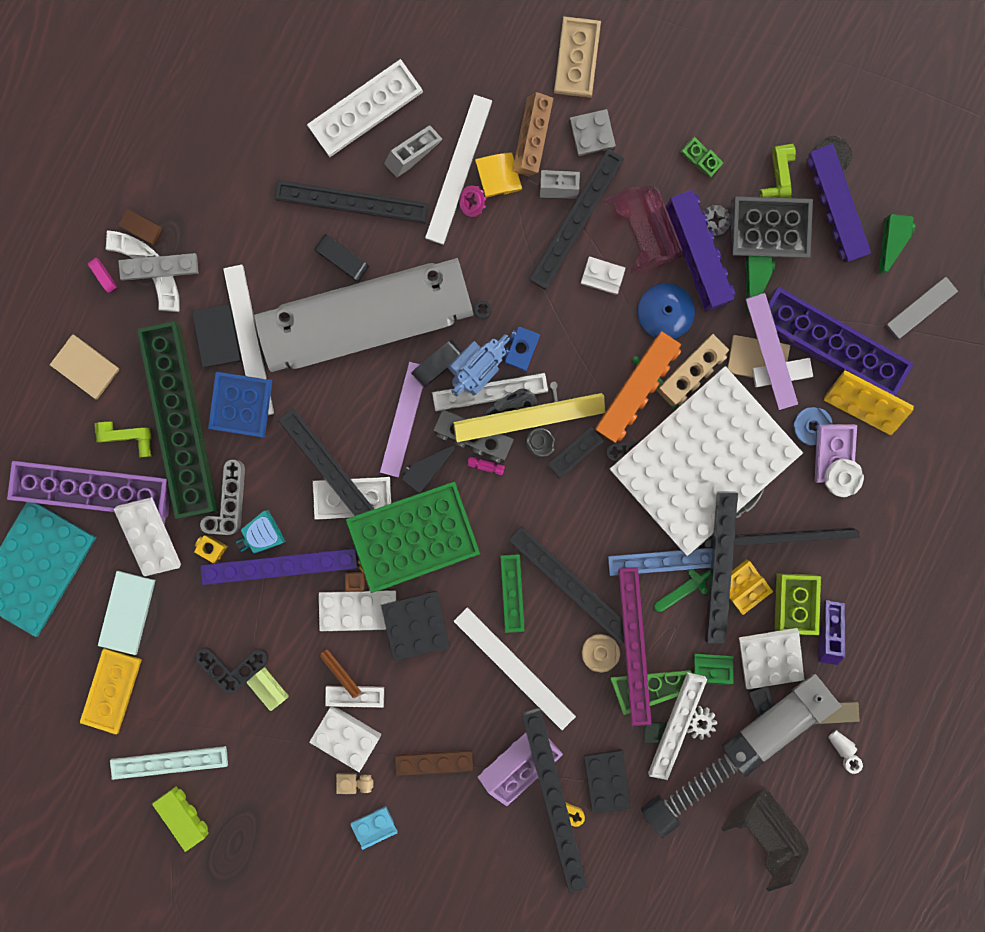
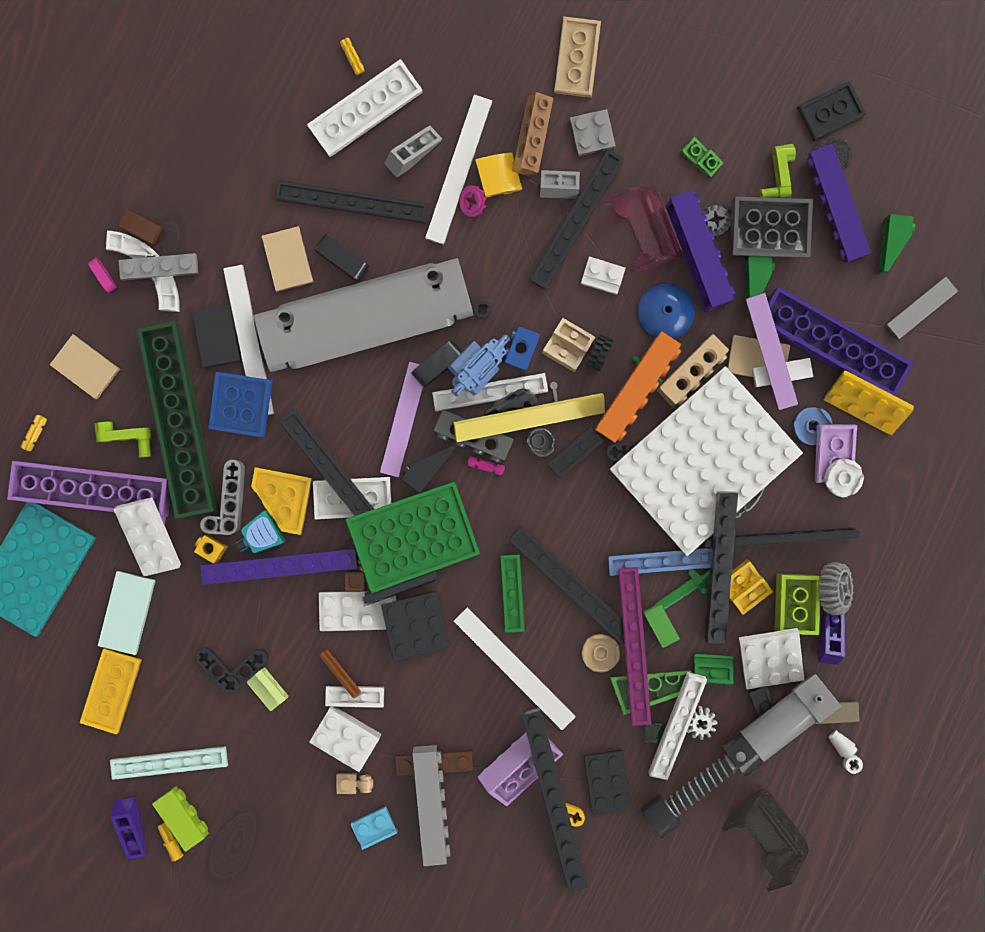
(33, 433): none -> yellow axle
(128, 827): none -> dark purple slope
(170, 842): none -> yellow axle
(283, 497): none -> yellow plate
(287, 259): none -> tan tile
(352, 56): none -> yellow axle
(405, 586): none -> black plate
(430, 806): none -> light grey brick
(568, 345): none -> tan slope
(599, 352): none -> black tyre
(661, 625): none -> bright green slope
(831, 110): none -> black tile
(836, 588): none -> light grey gear

